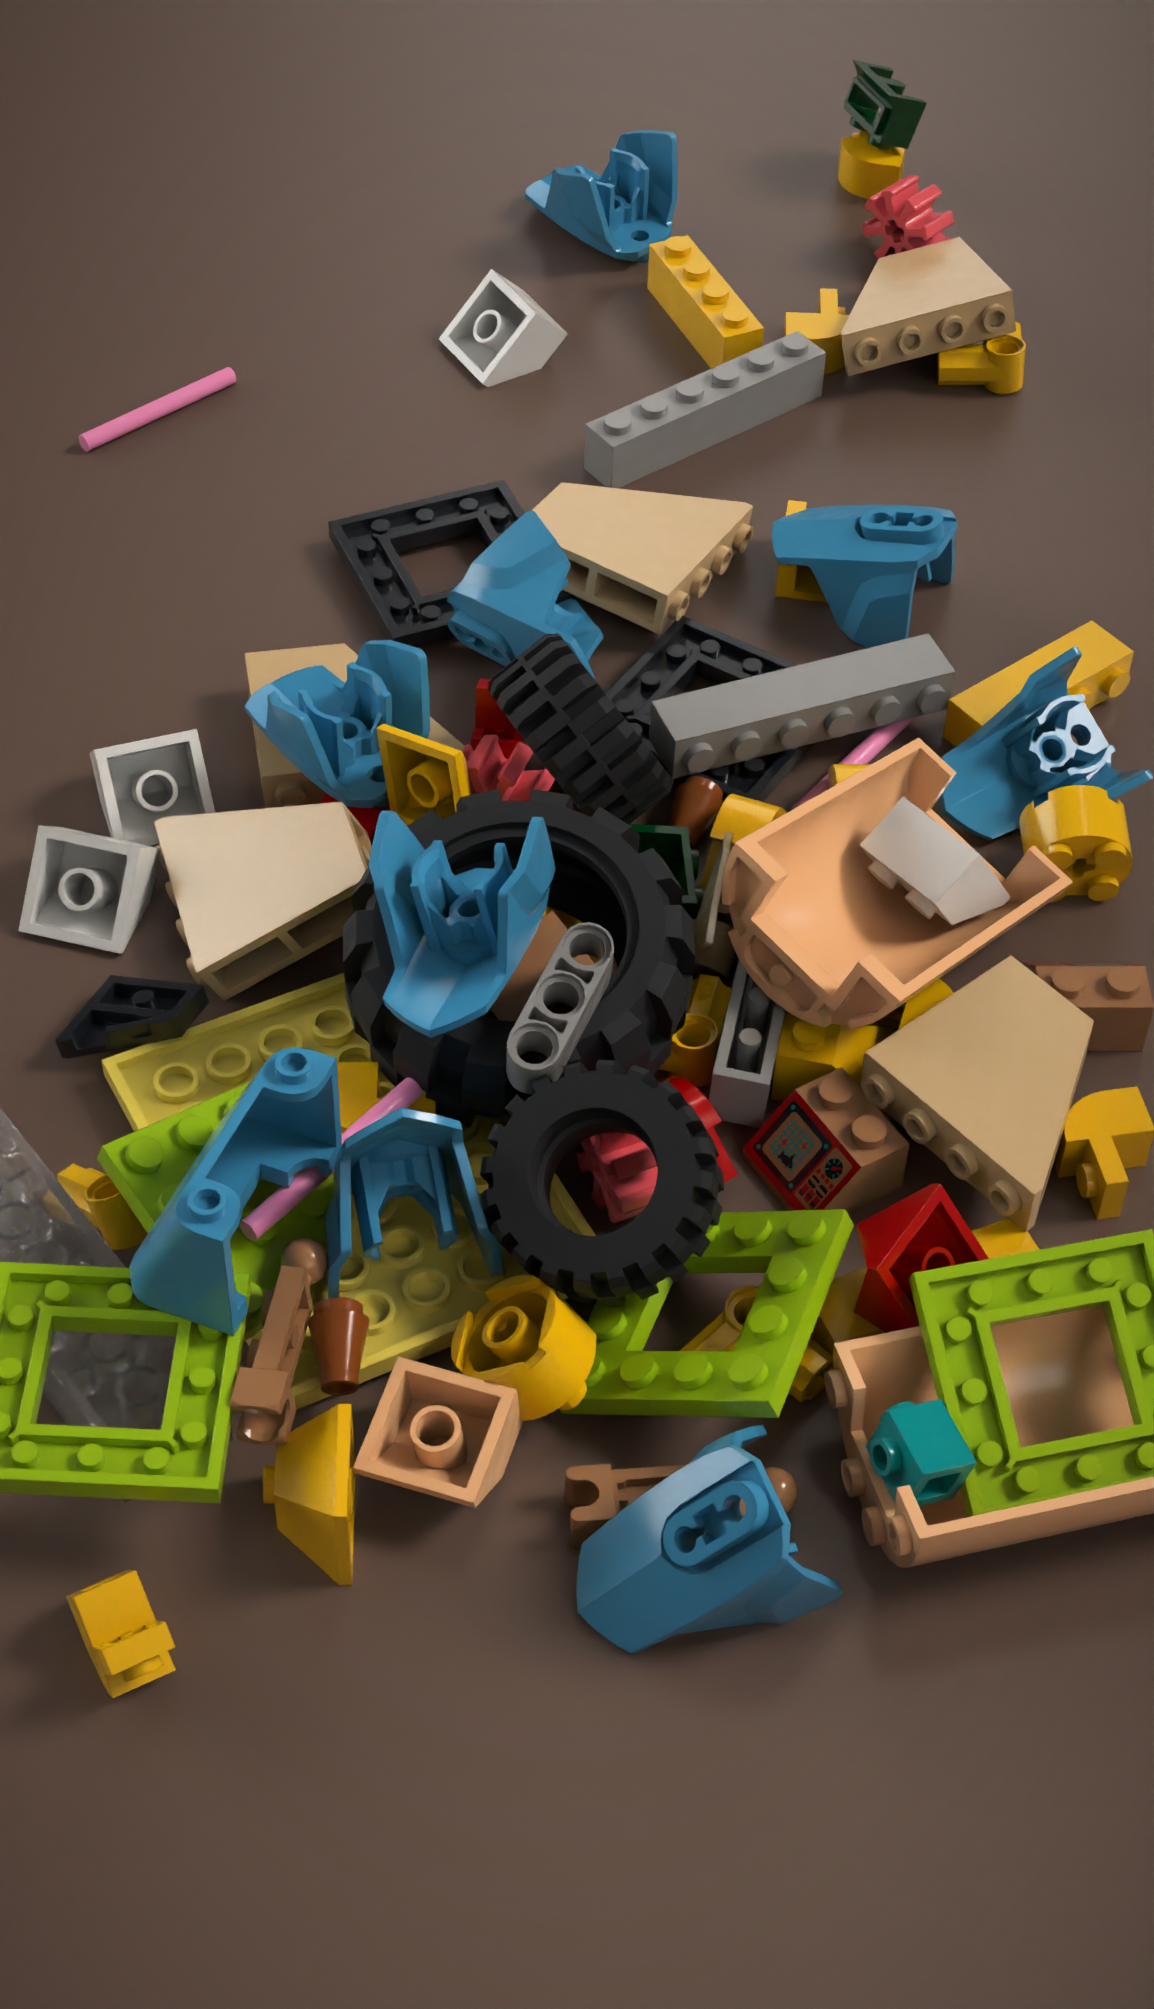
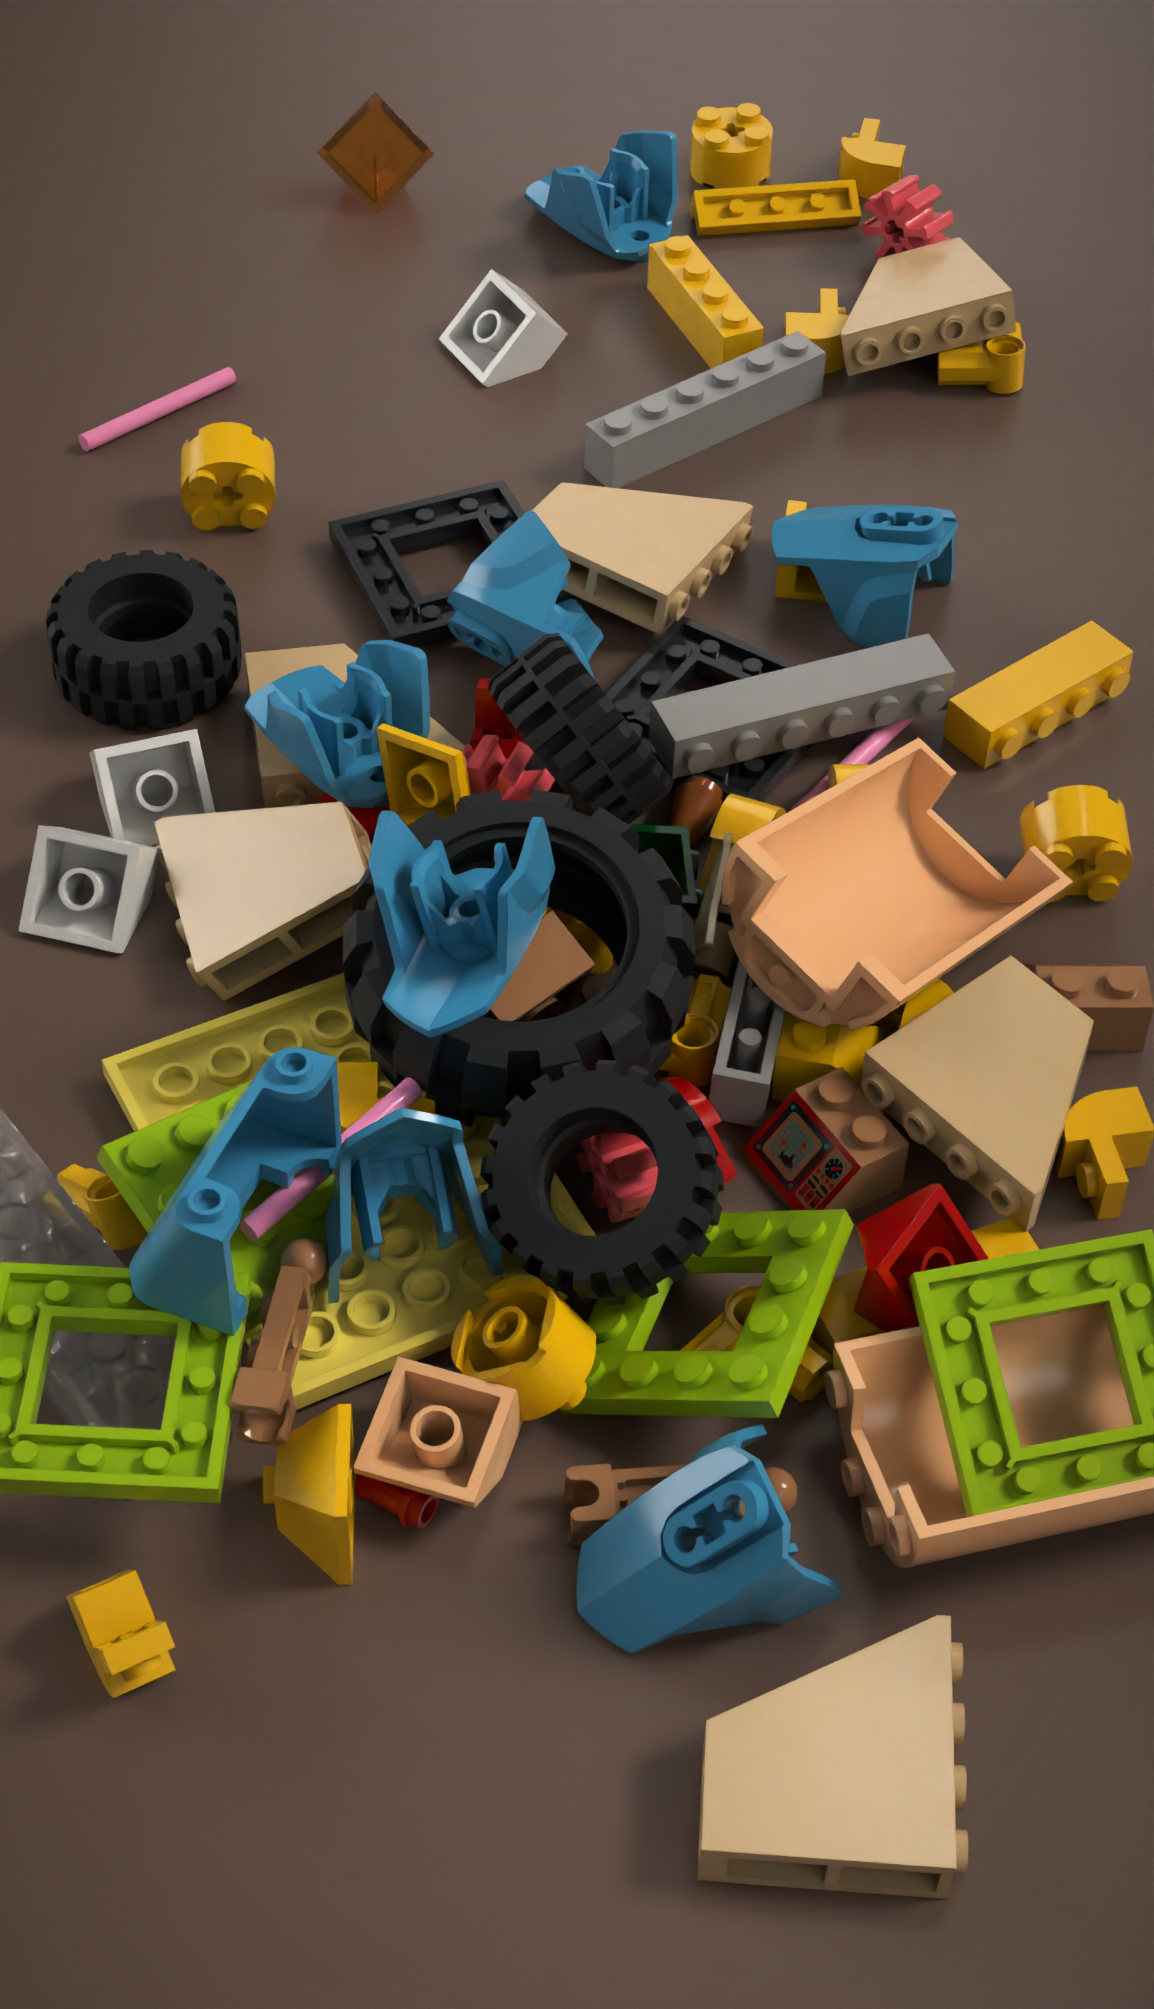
(132, 1014): black wing -> none
(151, 679): none -> black tyre
(227, 477): none -> yellow brick
(338, 1341): dark orange cone -> none
(375, 153): none -> clear orange slope
(408, 1505): none -> red pin
(566, 983): light grey beam -> none
(731, 146): none -> yellow brick
(775, 207): none -> yellow hinge
(843, 1775): none -> tan slope
(898, 113): dark green window -> none
(920, 1449): teal brick -> none
(932, 865): white slope -> none
(1005, 763): dark azure piece -> none

